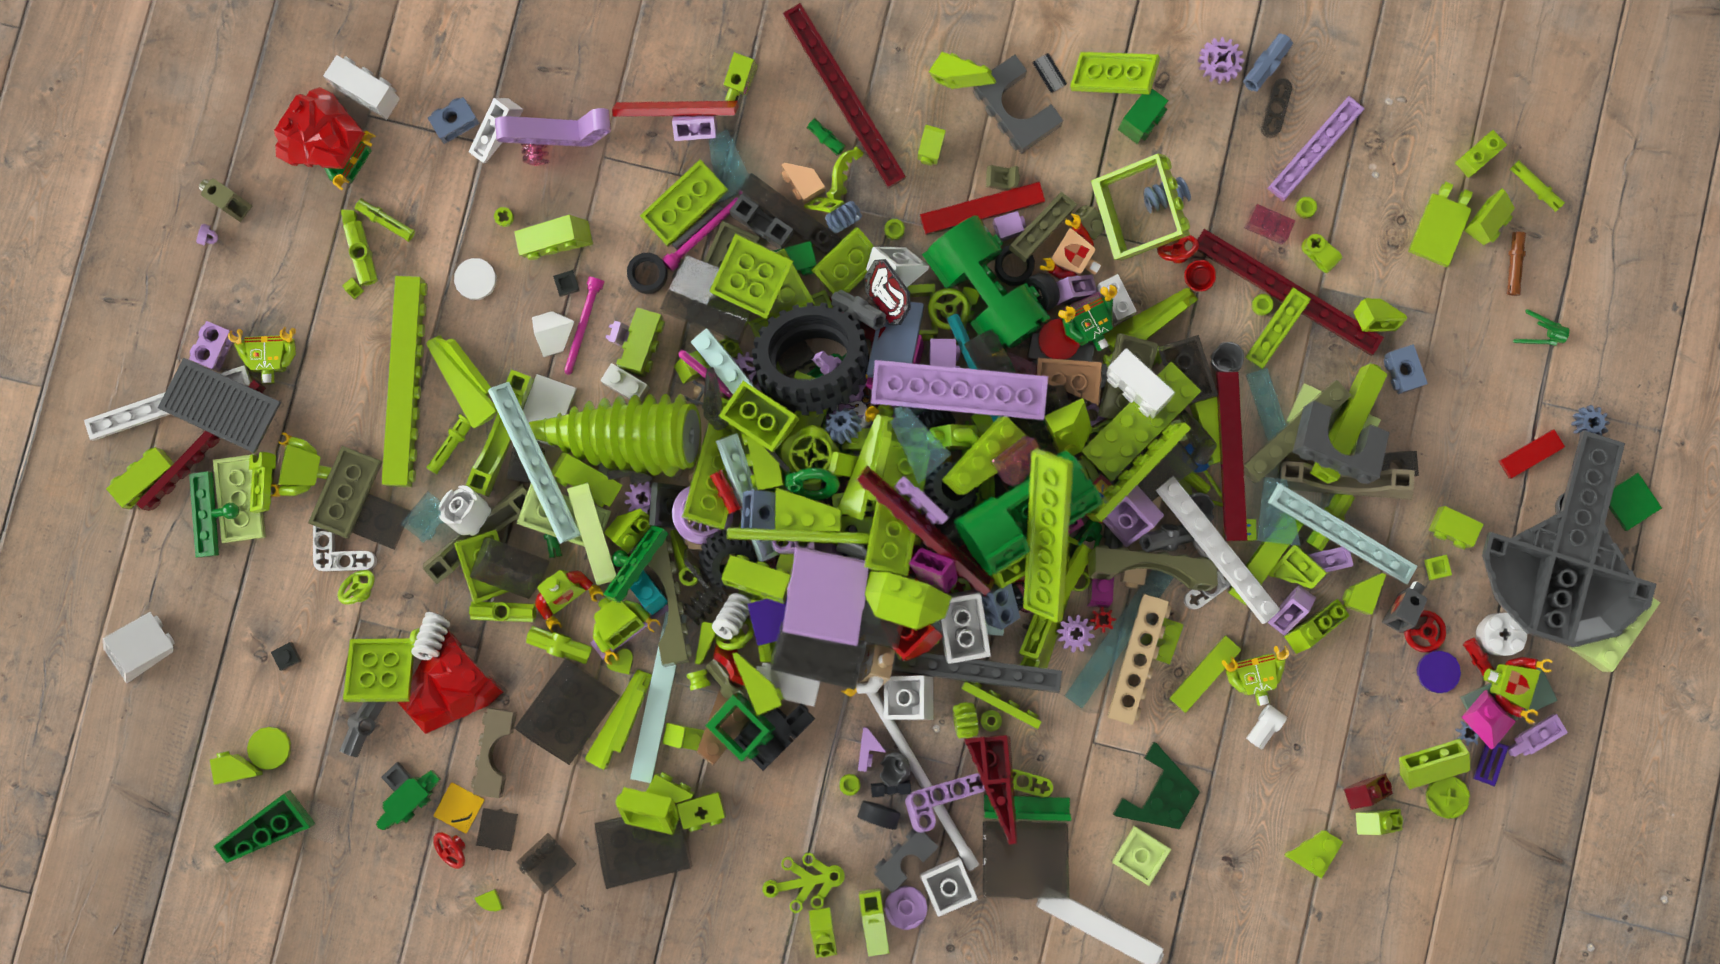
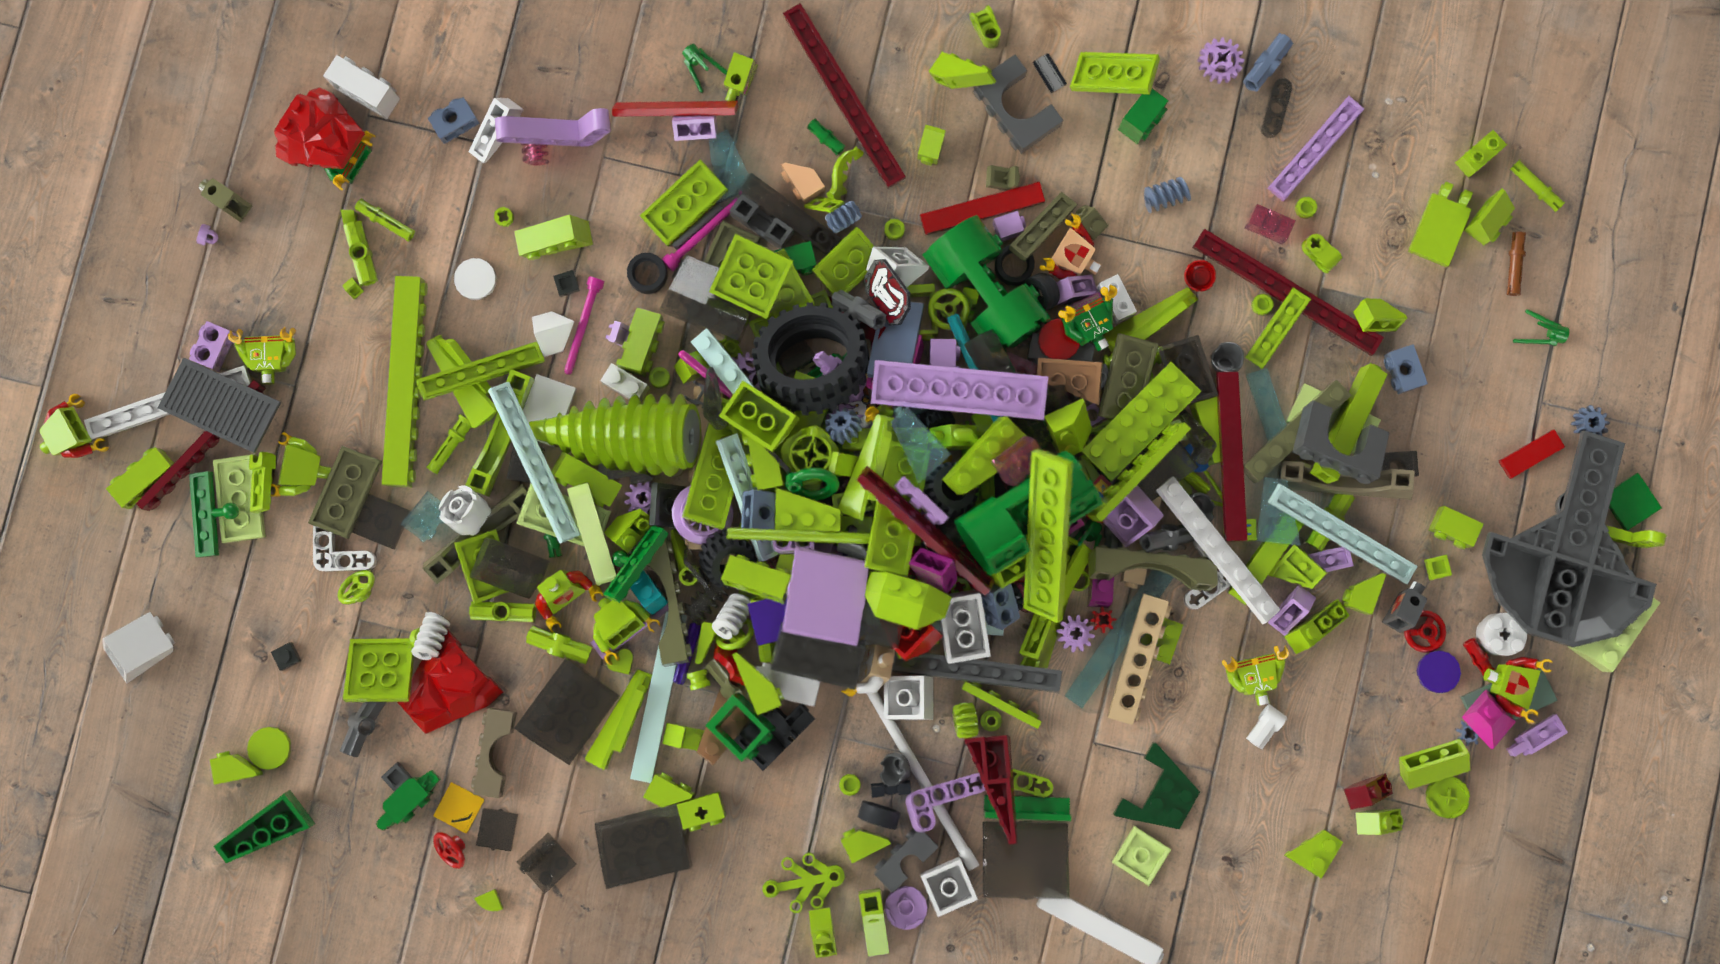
(65, 432): none -> torso
(480, 371): none -> lime tile
(648, 810): lime window -> none
(659, 377): none -> lime tile
(682, 669): none -> dark purple axle
(695, 56): none -> green plant
(725, 492): red pin -> none
(862, 843): none -> lime slope
(868, 743): lavender slope -> none
(985, 23): none -> lime piece
(1109, 215): lime window -> none
(1139, 384): white brick -> none
(1178, 251): red piece -> none
(1204, 674): lime tile -> none
(1484, 779): dark purple tile -> none
(1639, 539): none -> lime beam

